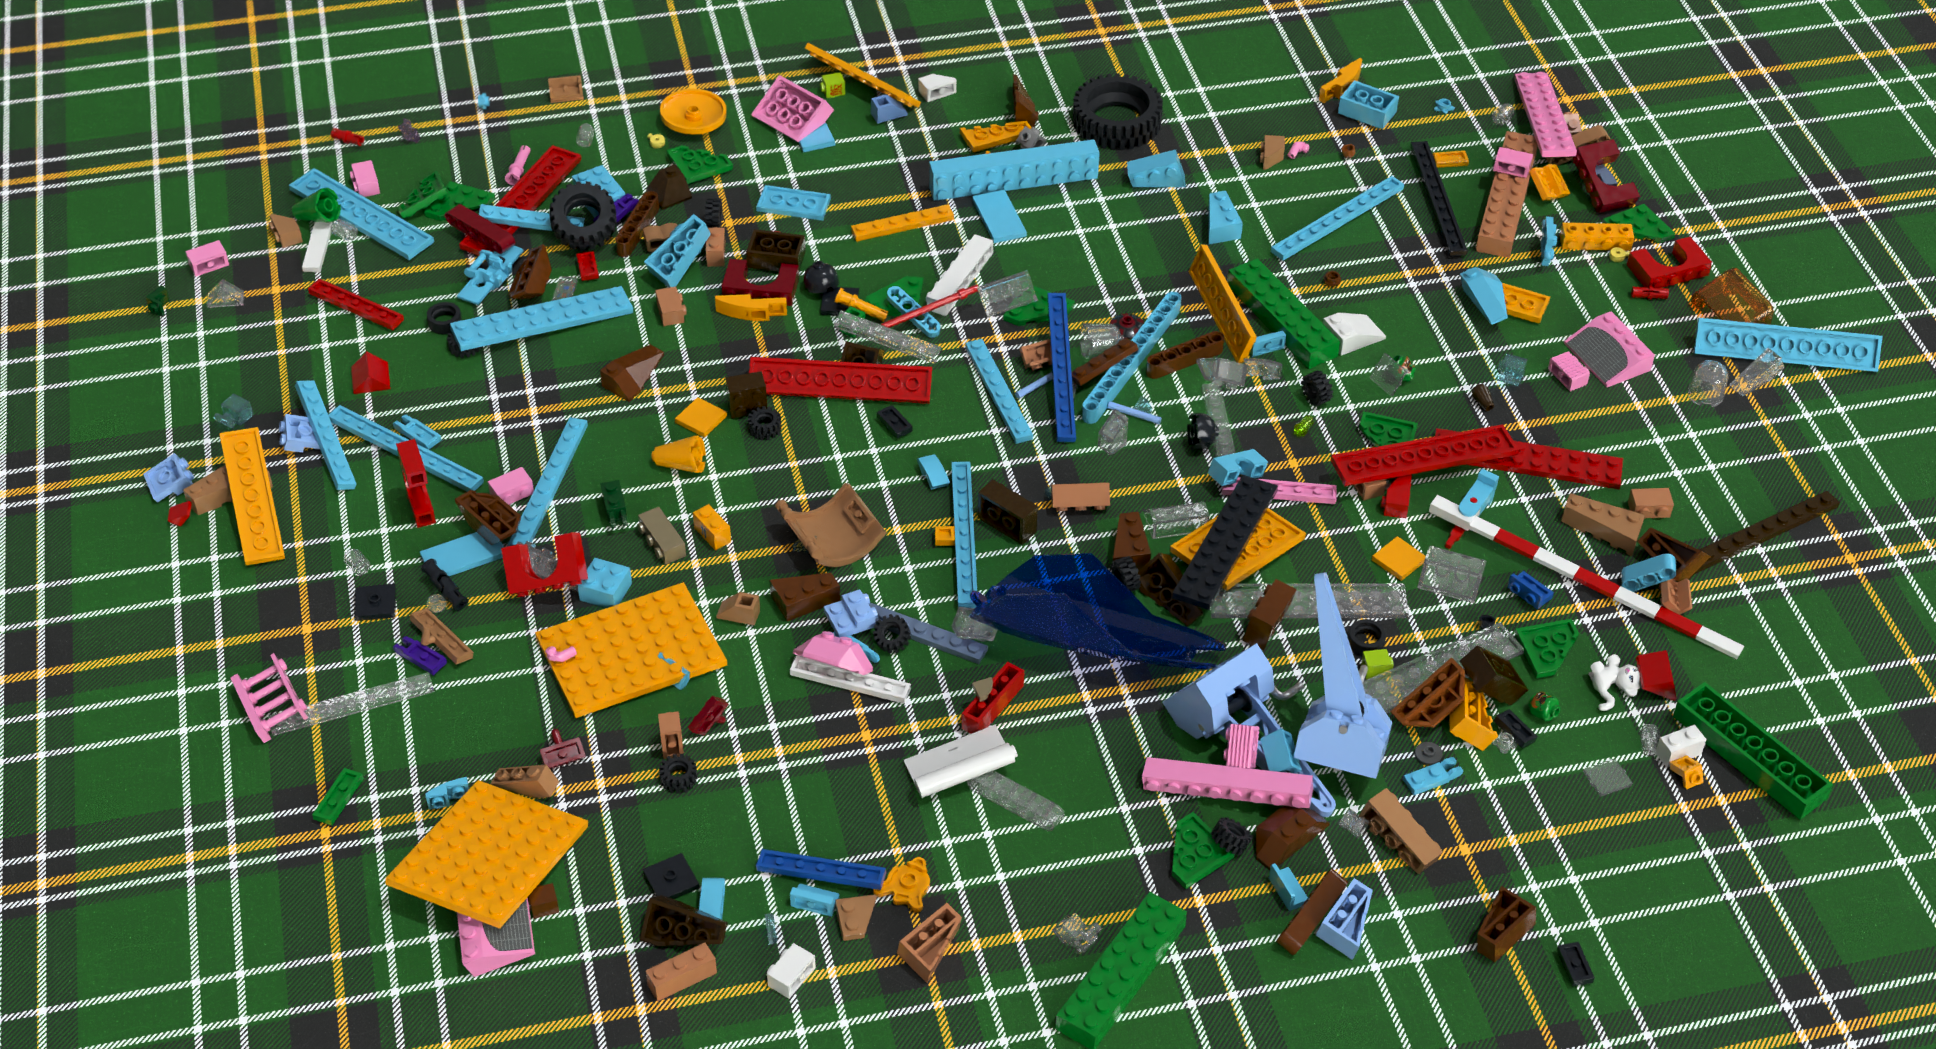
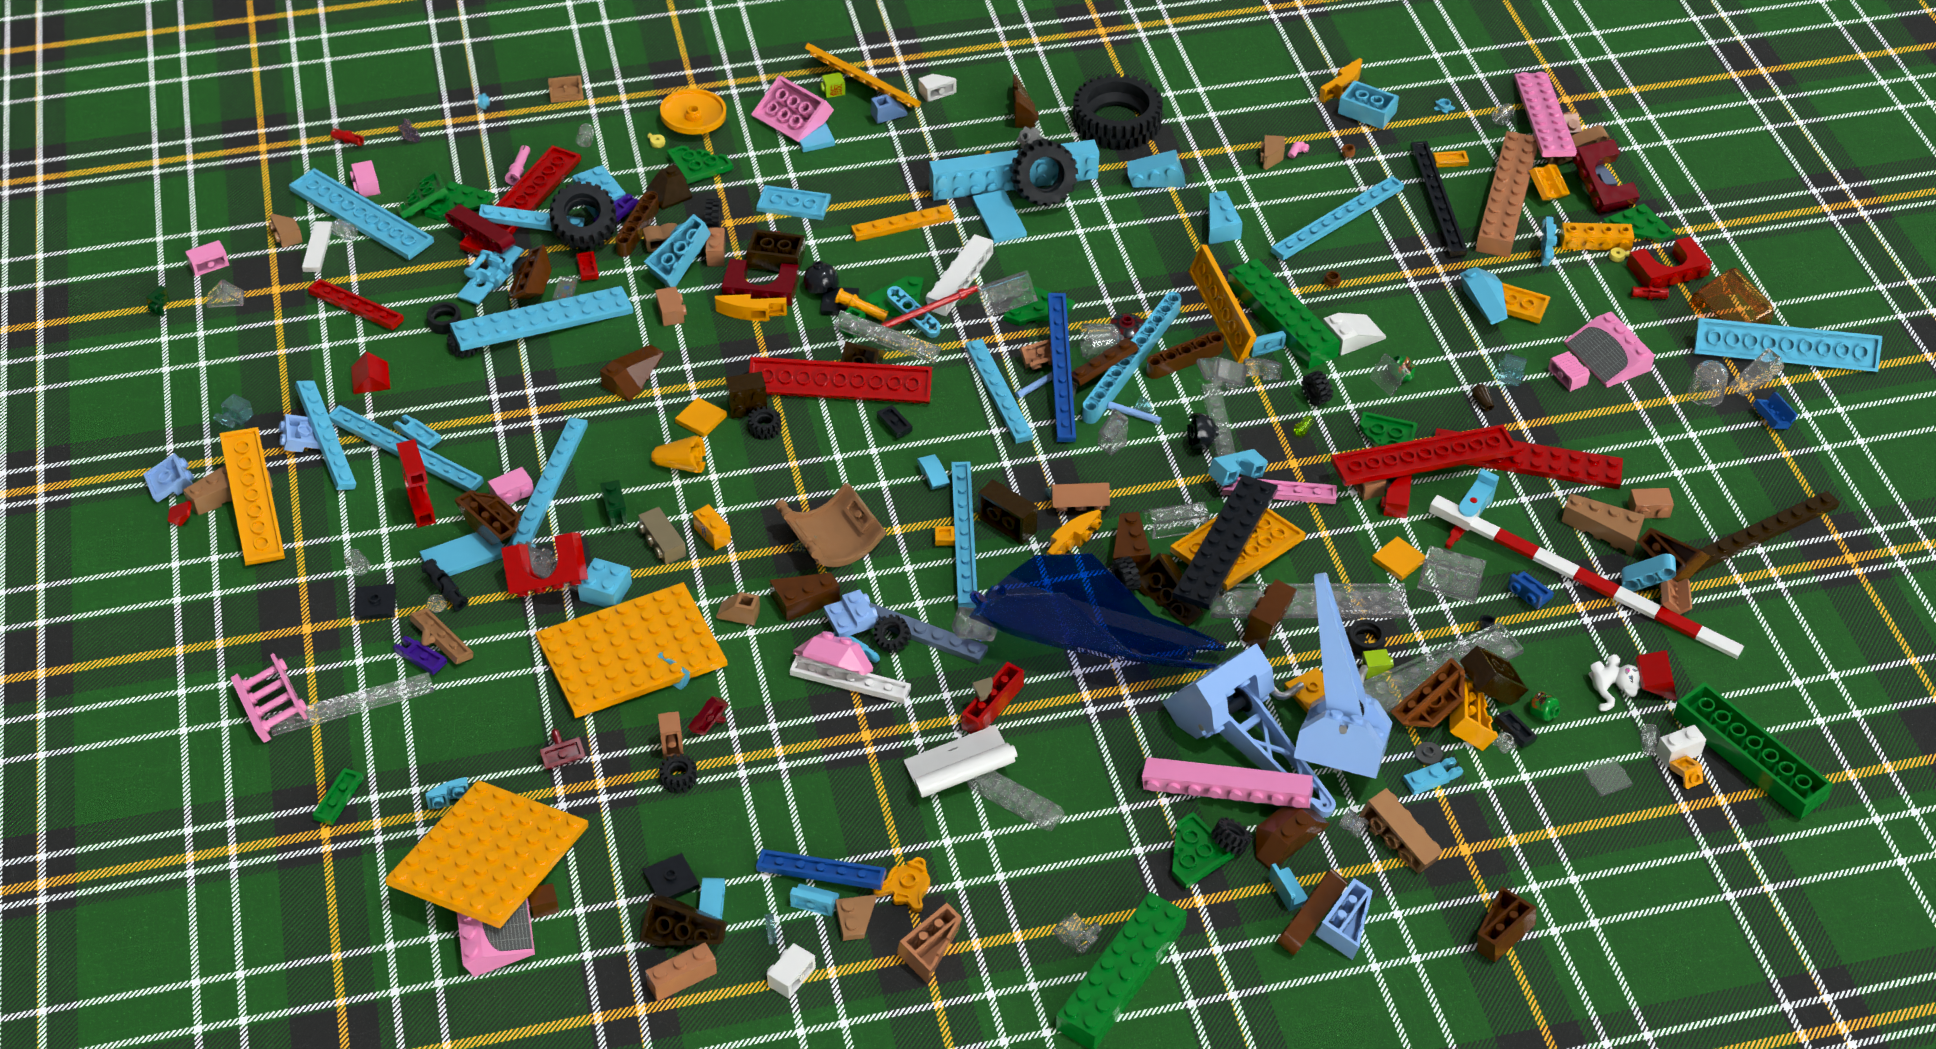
(318, 207): green cone -> none
(530, 781): medium nougat slope -> none
(562, 656): bright pink arm -> none
(995, 135): light orange wing -> none
(1065, 178): none -> black tyre
(1075, 532): none -> light orange slope
(1241, 745): bright pink brick -> none
(1280, 751): medium azure panel -> none
(1313, 687): none -> light orange plate
(1513, 162): bright pink brick -> none
(1547, 645): green plate -> none
(1575, 964): black plate -> none
(1776, 411): none -> blue bracket

